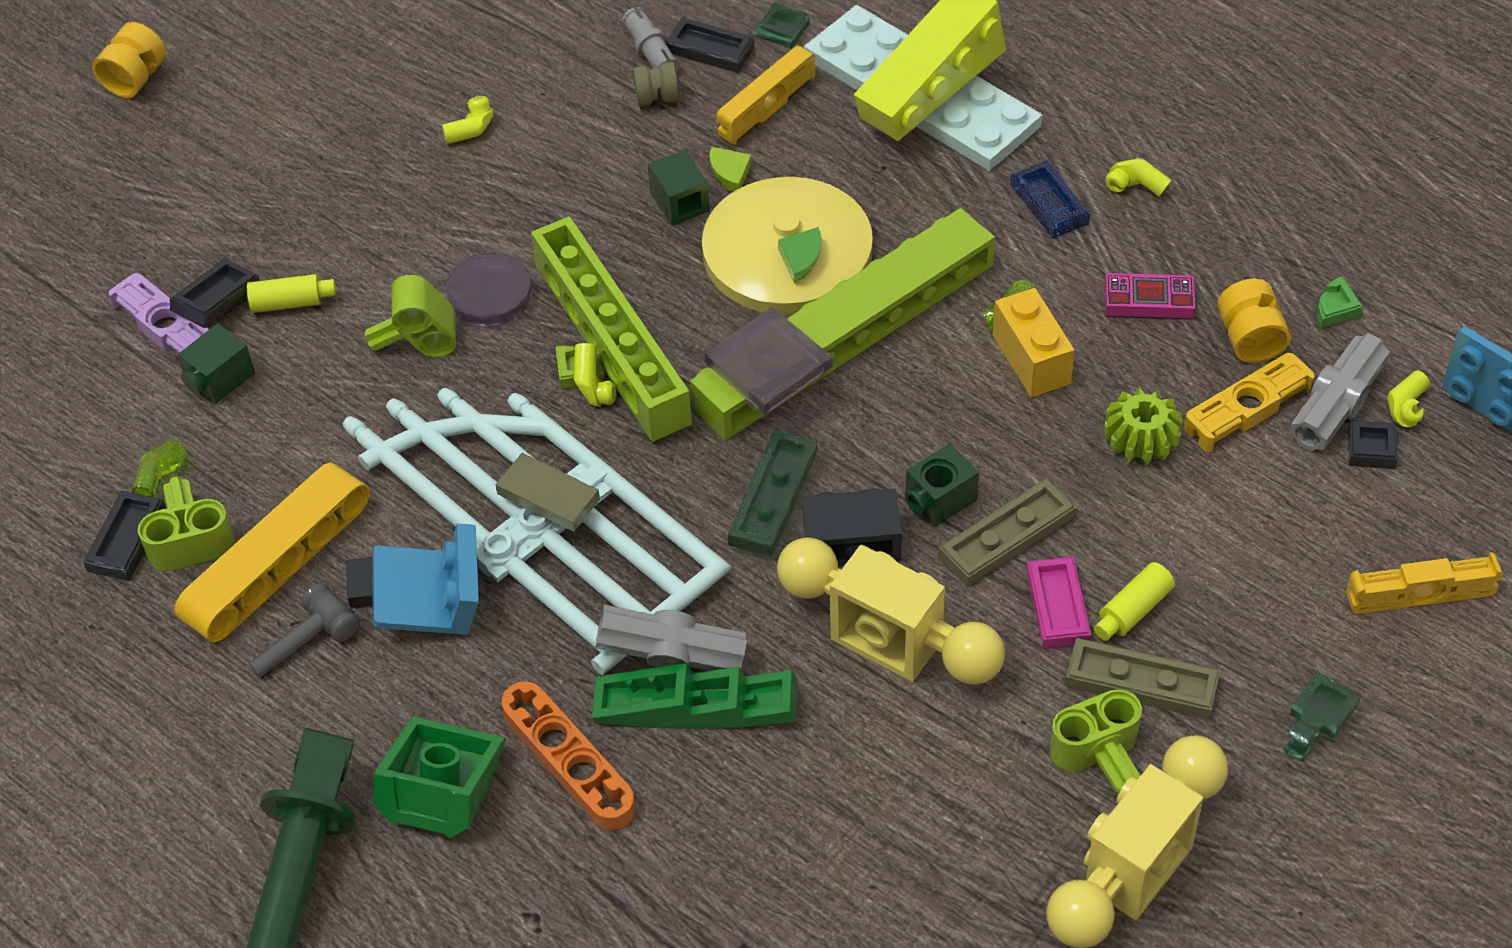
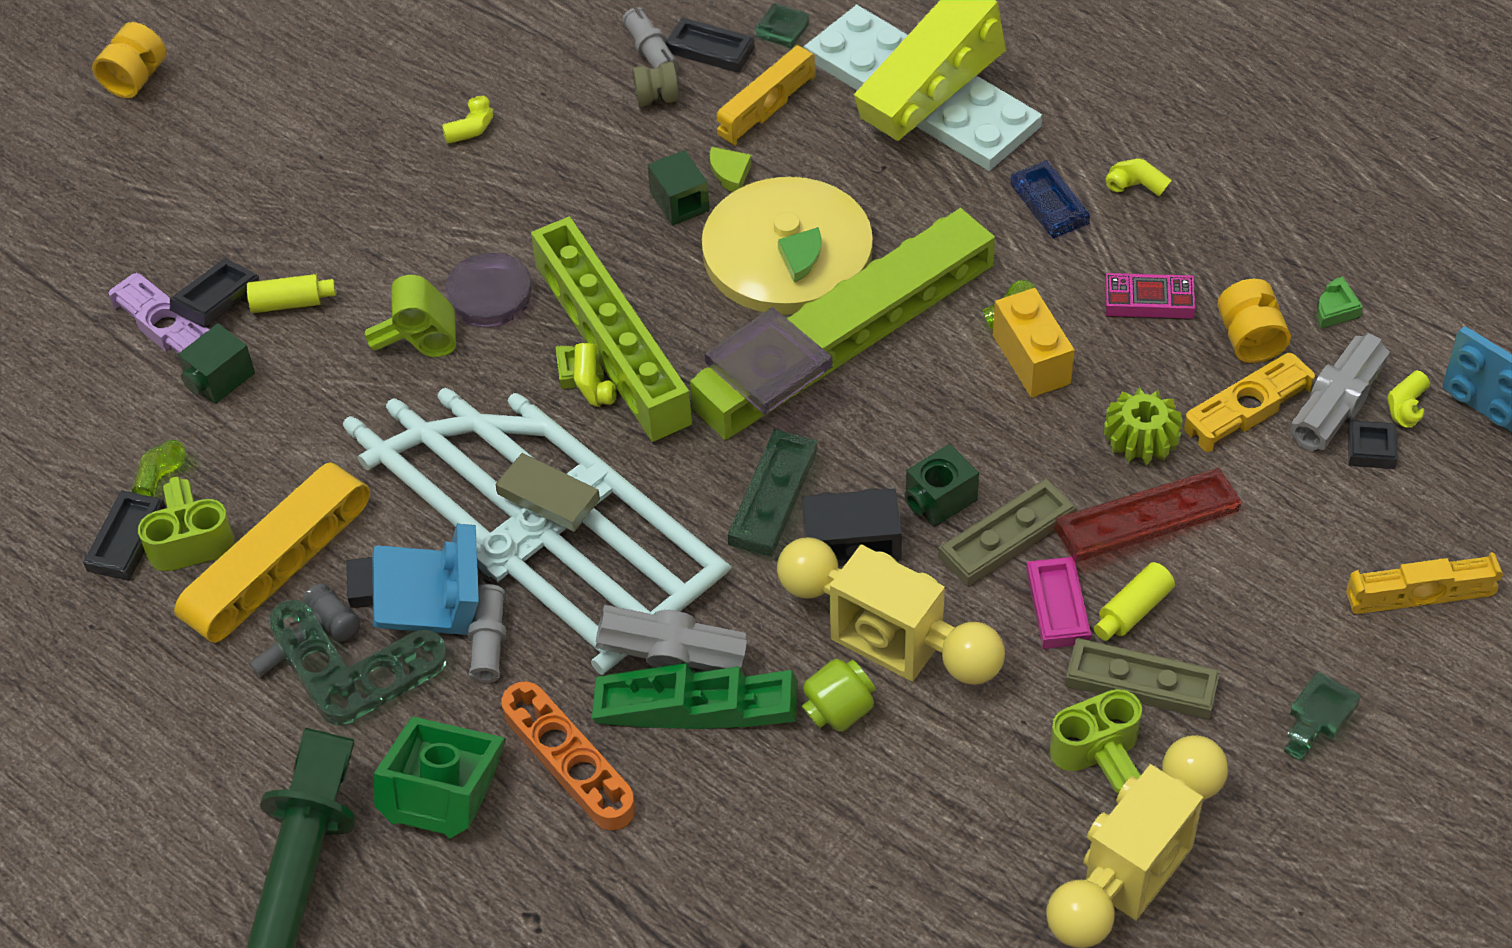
(338, 677): none -> clear green beam
(487, 634): none -> light grey pin
(838, 695): none -> lime head
(1147, 515): none -> clear red tile

